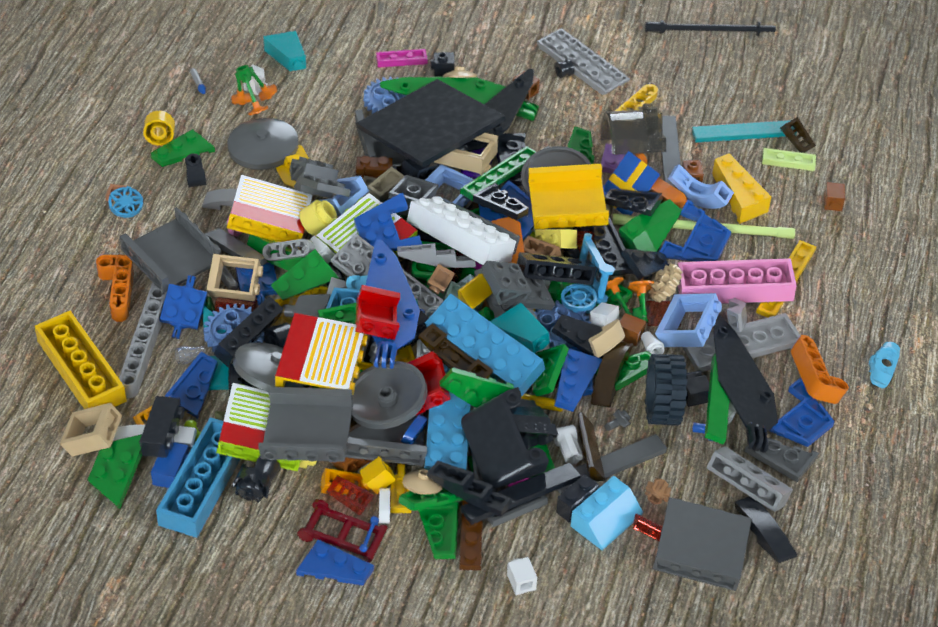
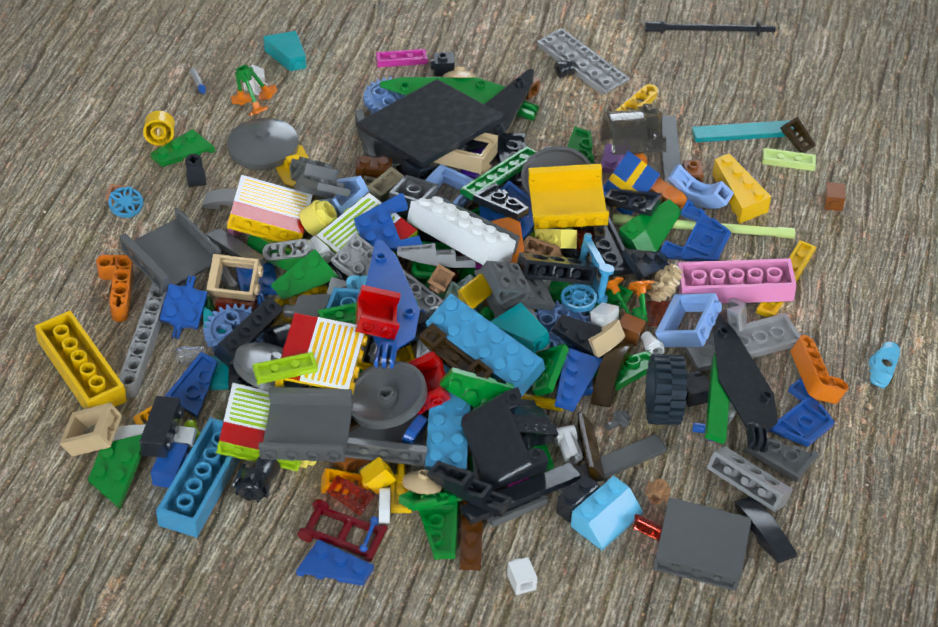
(285, 368): none -> lime tile

